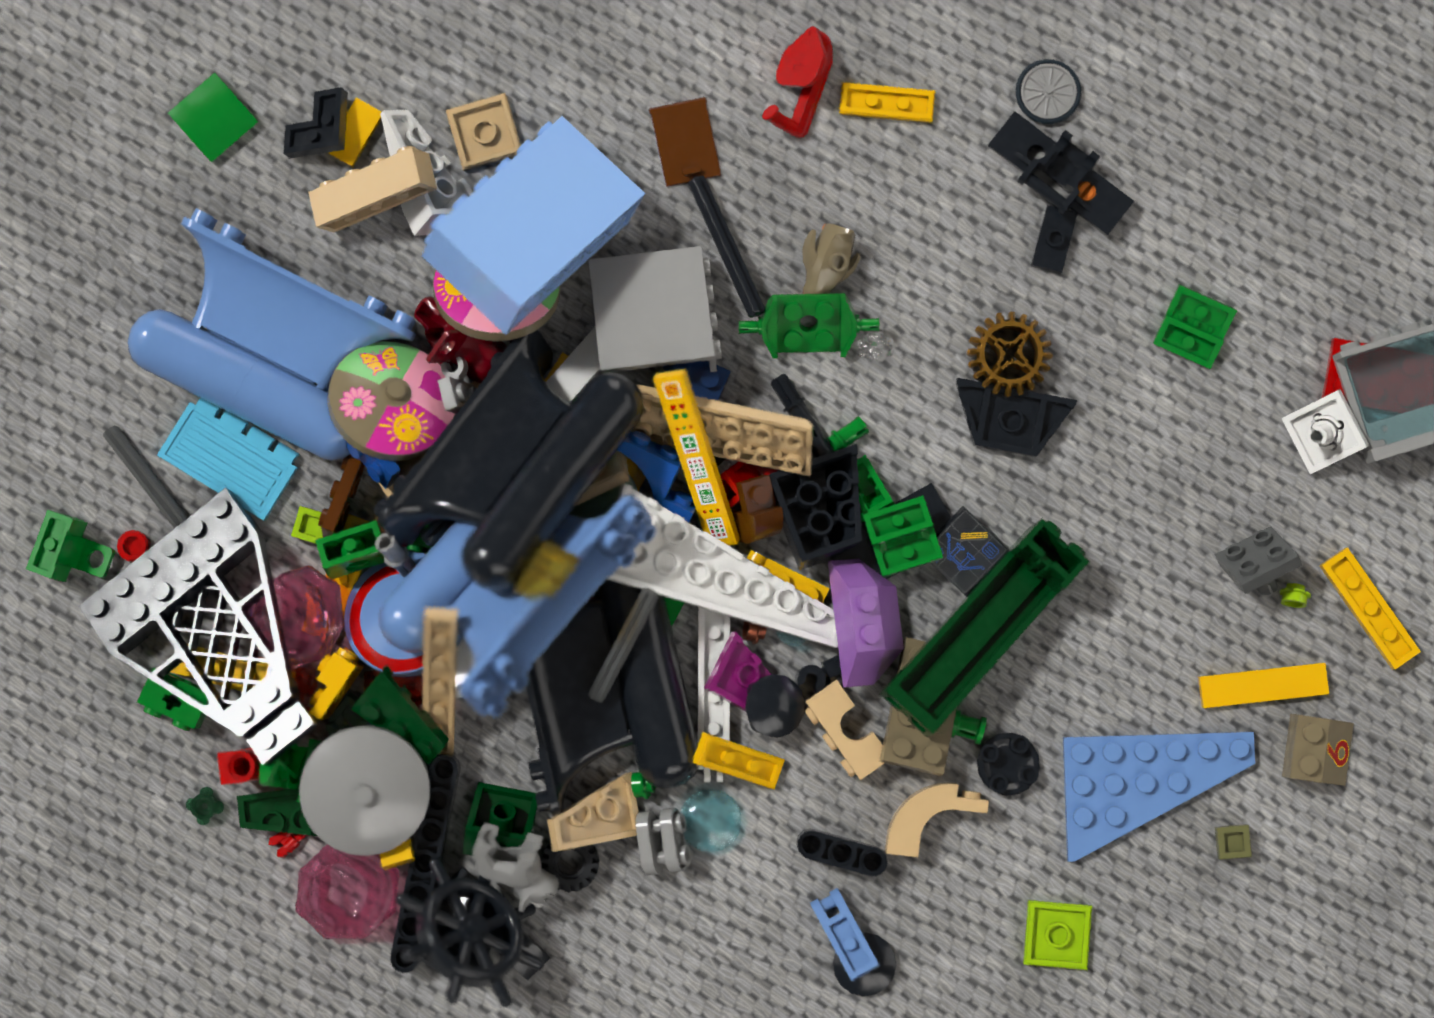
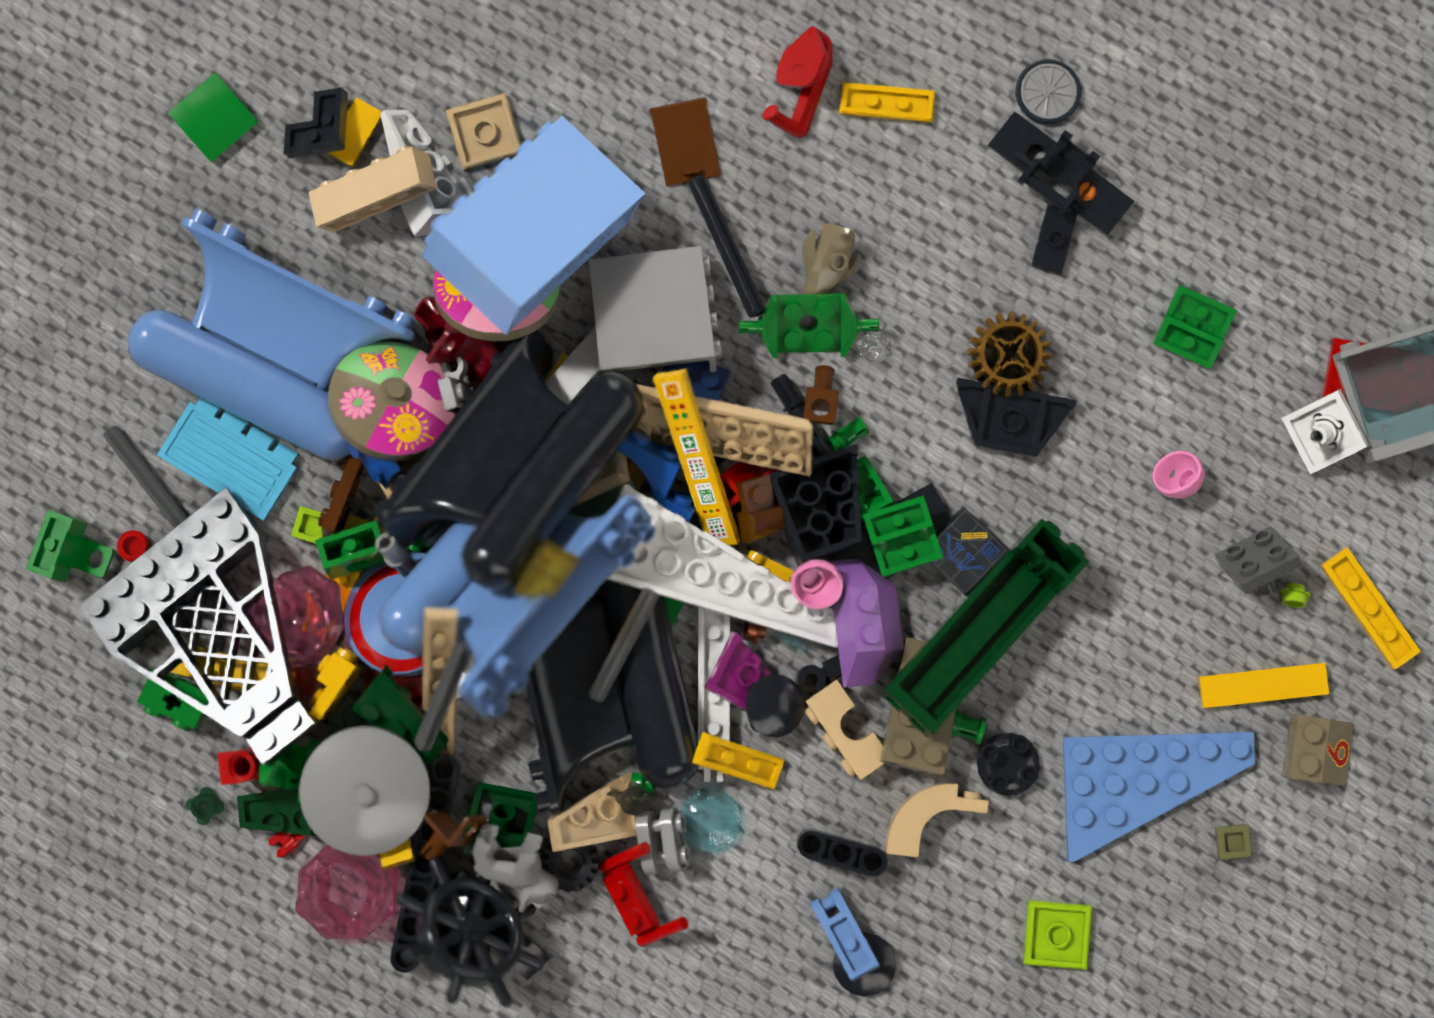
(443, 696): none -> dark grey axle
(448, 833): none -> reddish brown bracket
(630, 805): none -> clear smoke plate
(632, 900): none -> red plate
(817, 584): none -> bright pink piece
(821, 397): none -> reddish brown bracket
(1187, 476): none -> bright pink piece

